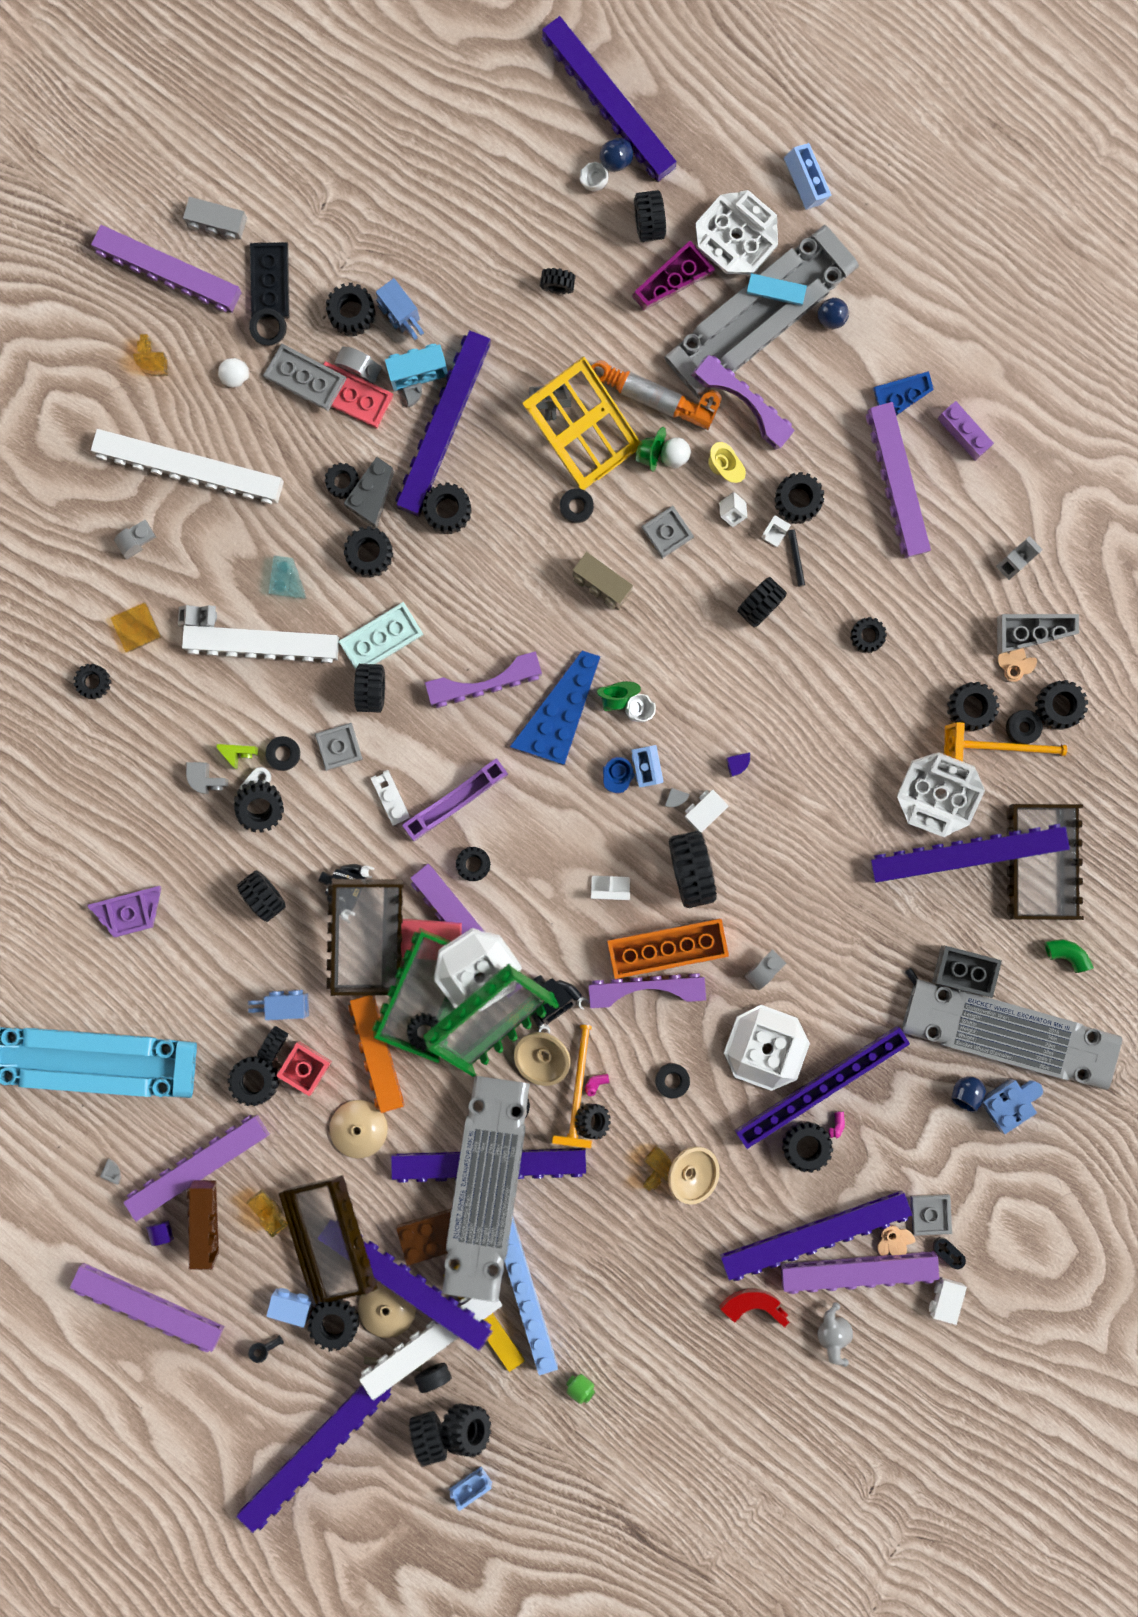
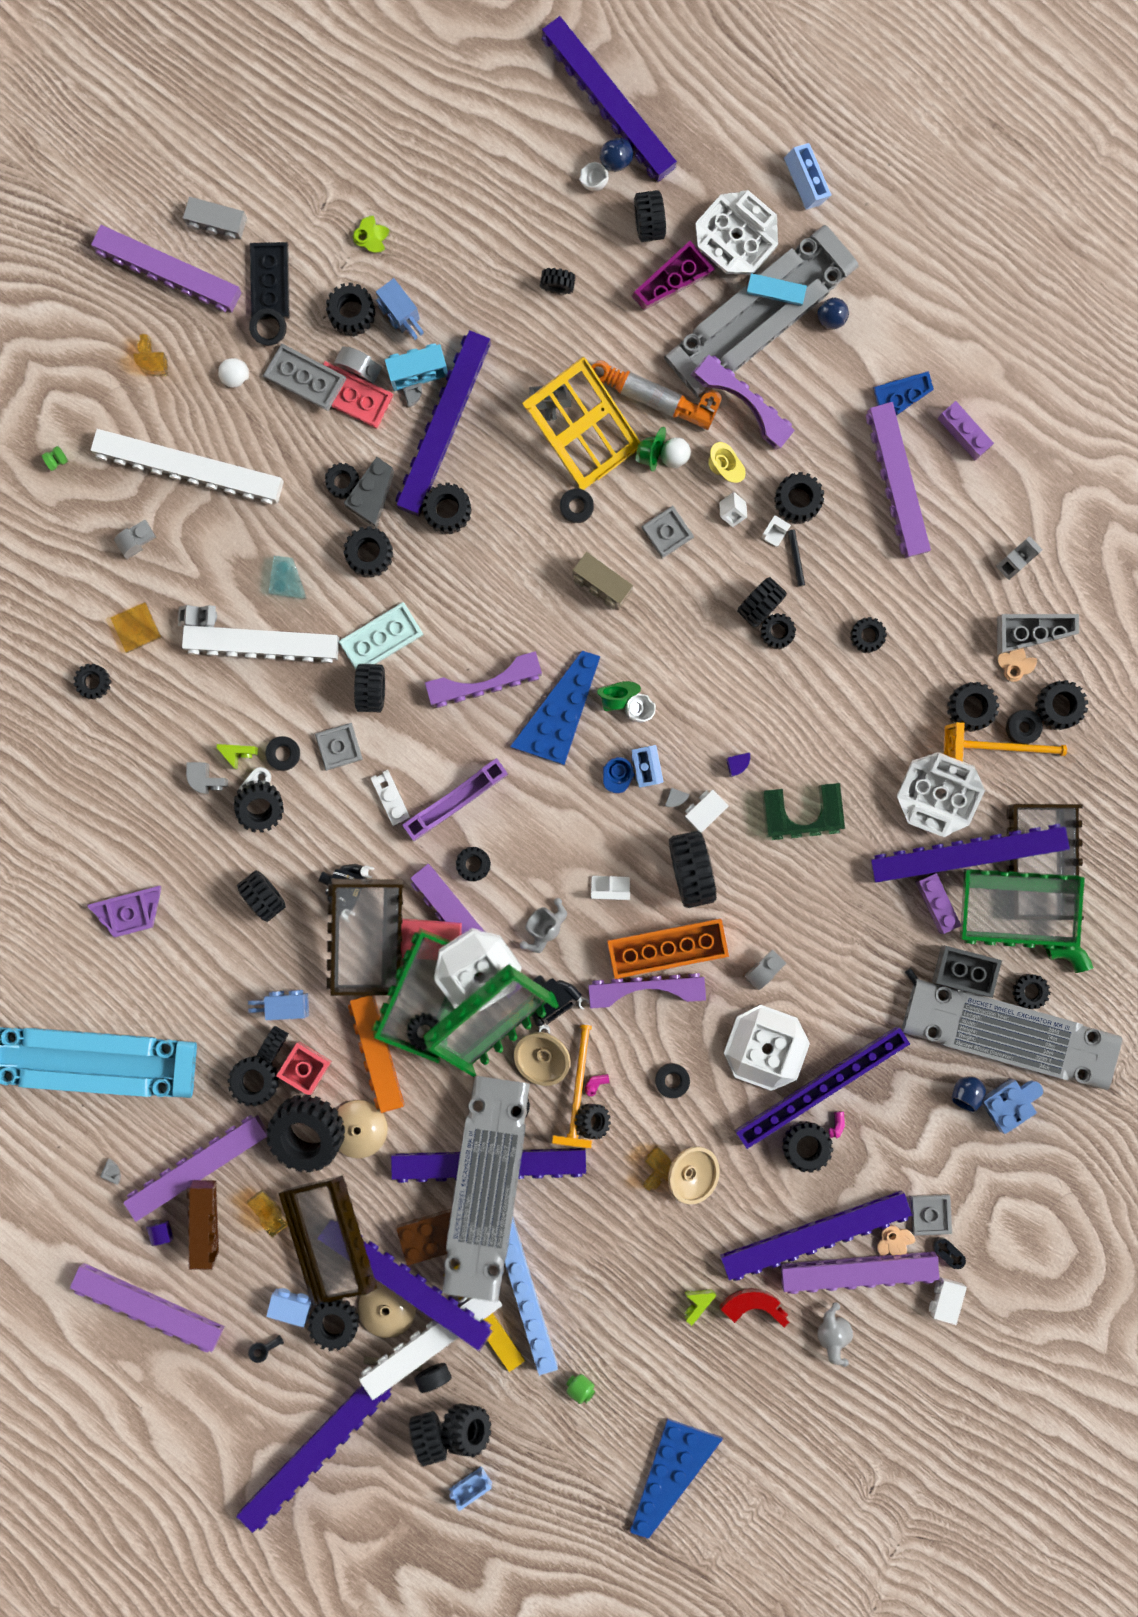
(50, 460): none -> bright green wheel
(293, 1150): none -> black tyre
(374, 235): none -> lime plate
(544, 926): none -> light grey piece
(675, 1465): none -> blue wing
(702, 1299): none -> lime slope
(779, 824): none -> clear green arch
(789, 627): none -> black tyre
(938, 903): none -> medium lavender brick
(1022, 908): none -> clear window
(1043, 991): none -> black tyre

